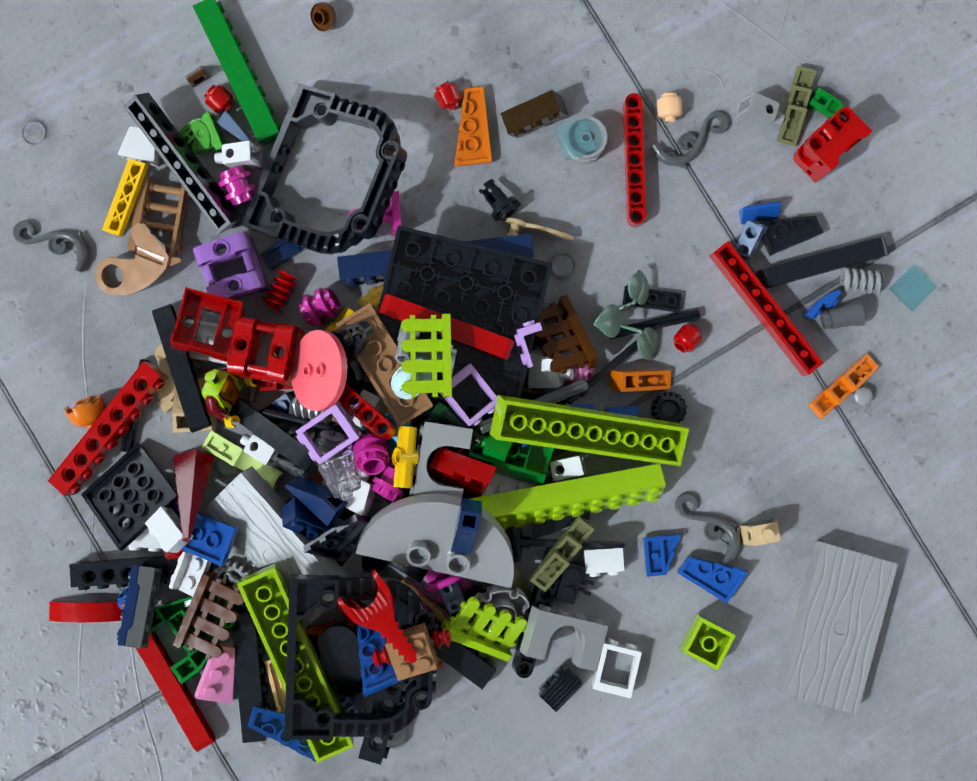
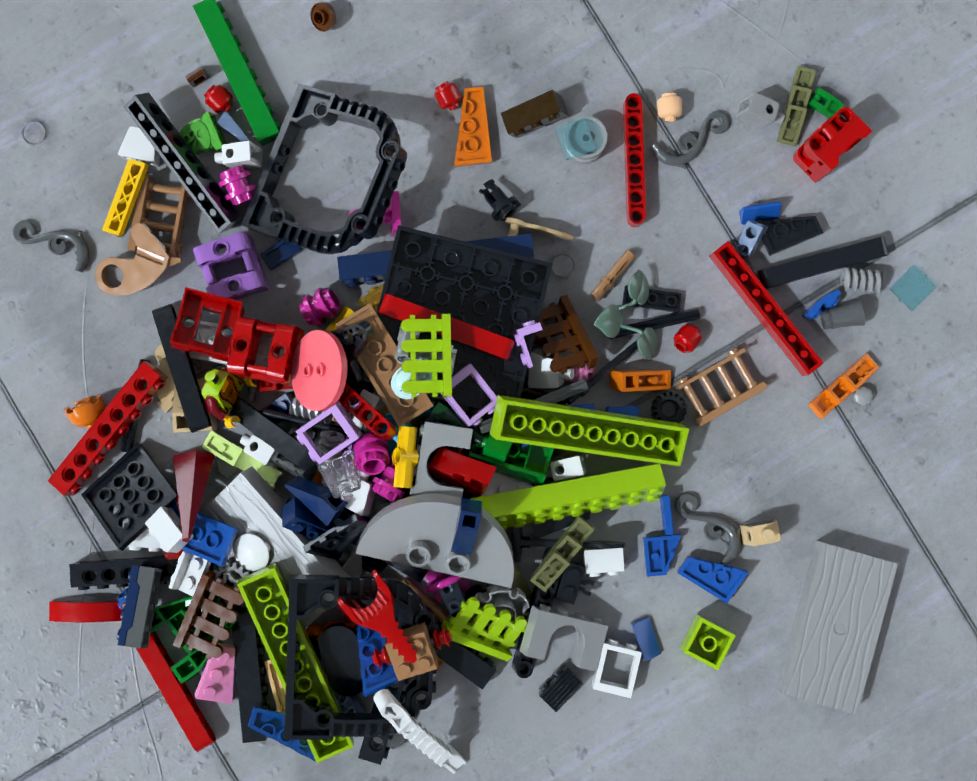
(251, 552): none -> white dish
(280, 290): red piece -> none
(406, 725): none -> white piece
(607, 282): none -> medium nougat pin
(646, 638): none -> blue slope
(666, 513): none -> blue tile
(737, 396): none -> medium nougat fence

